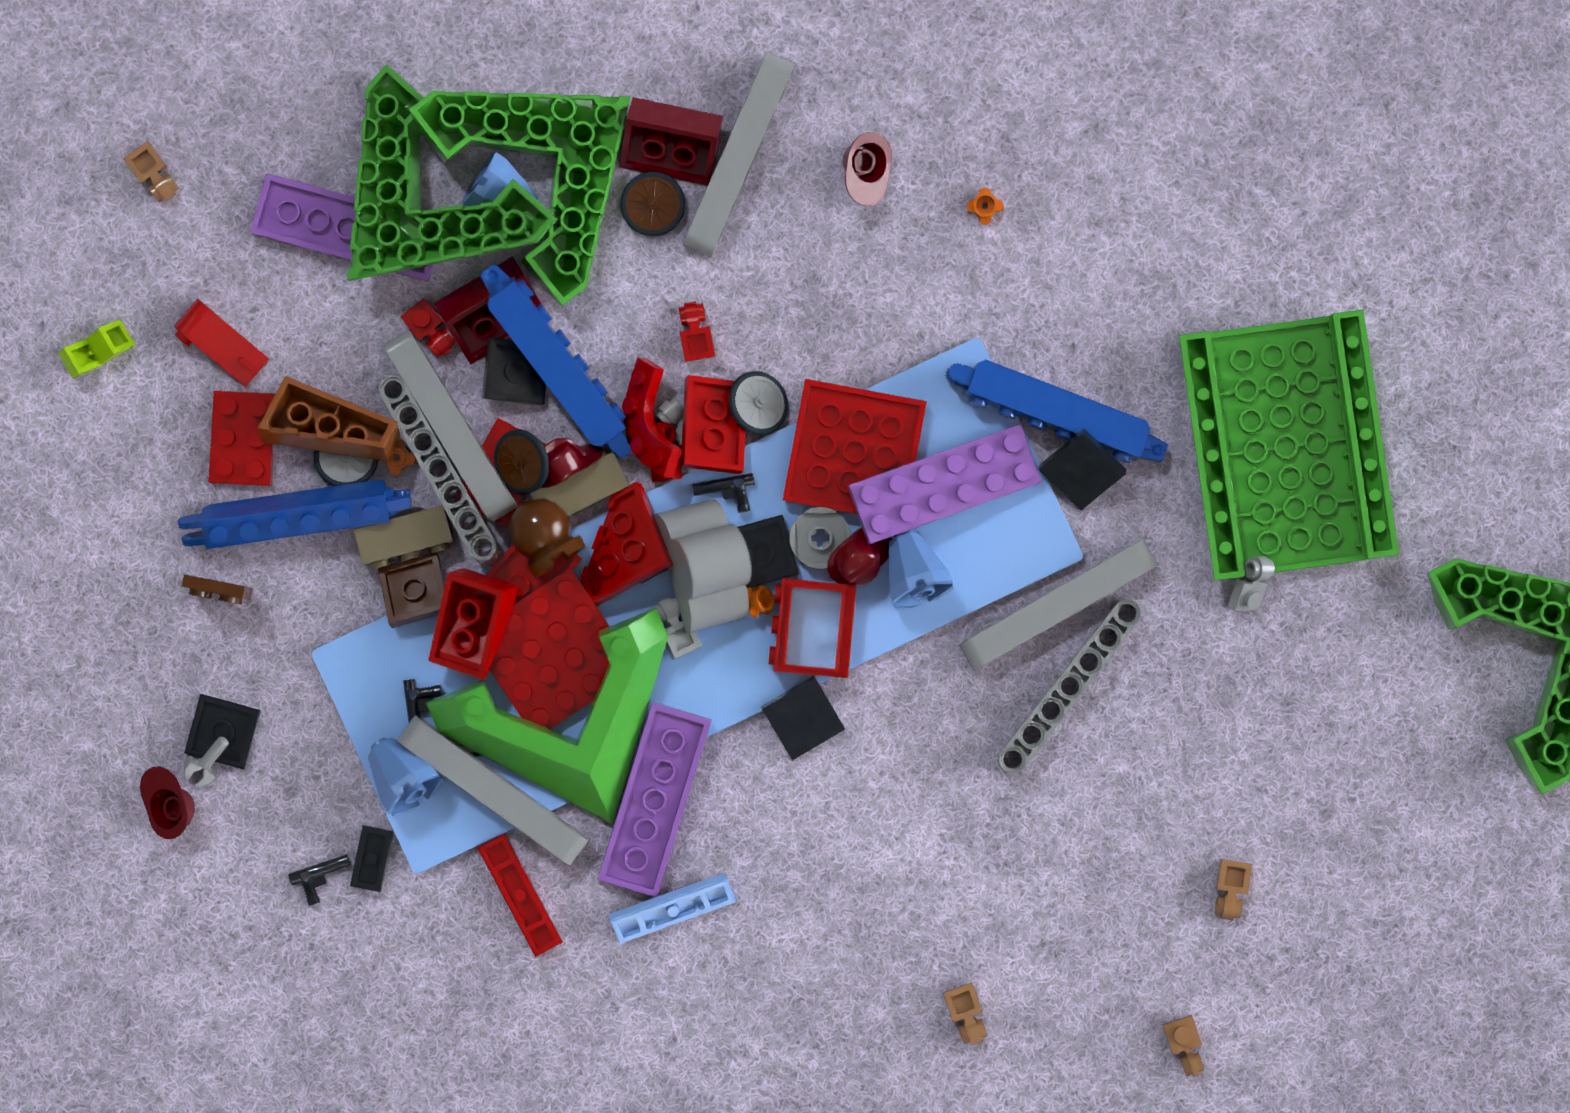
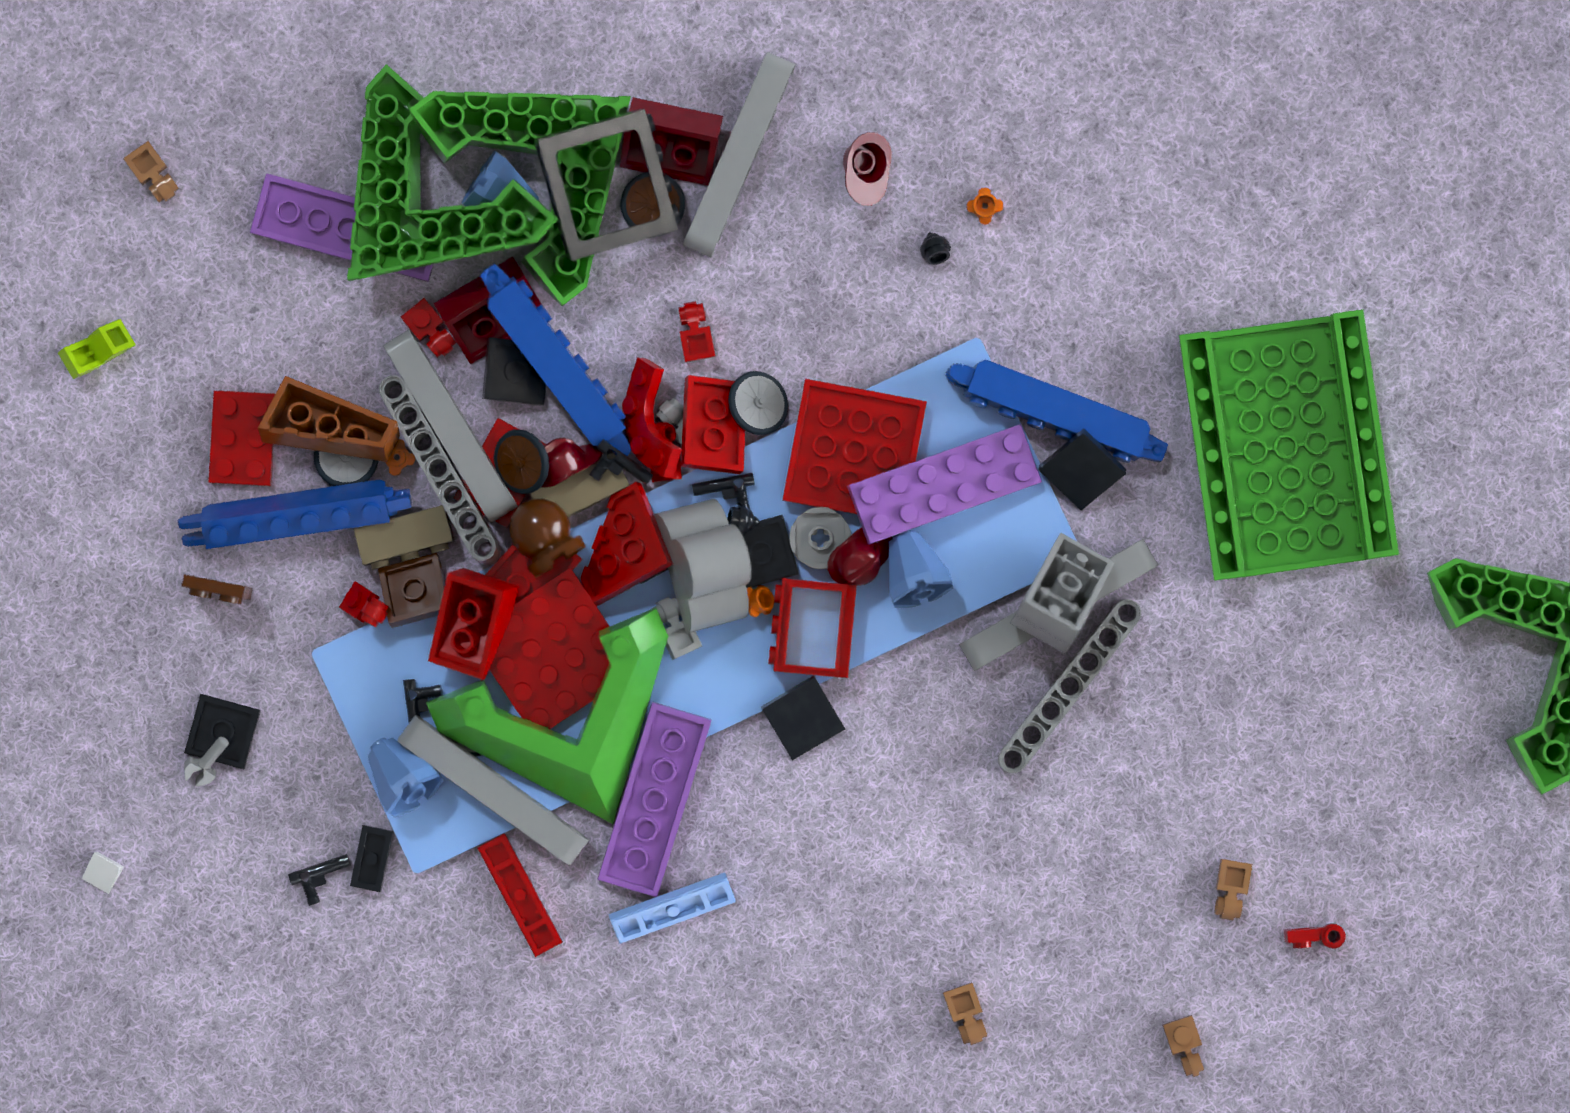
(102, 872): none -> white slope
(166, 802): dark red piece -> none
(220, 342): red door -> none
(364, 605): none -> red plate
(549, 145): none -> piece
(617, 464): none -> black hose
(742, 518): none -> black plate
(935, 249): none -> black plate
(1062, 593): none -> light grey brick
(1250, 590): light grey plate -> none
(1304, 936): none -> red plate

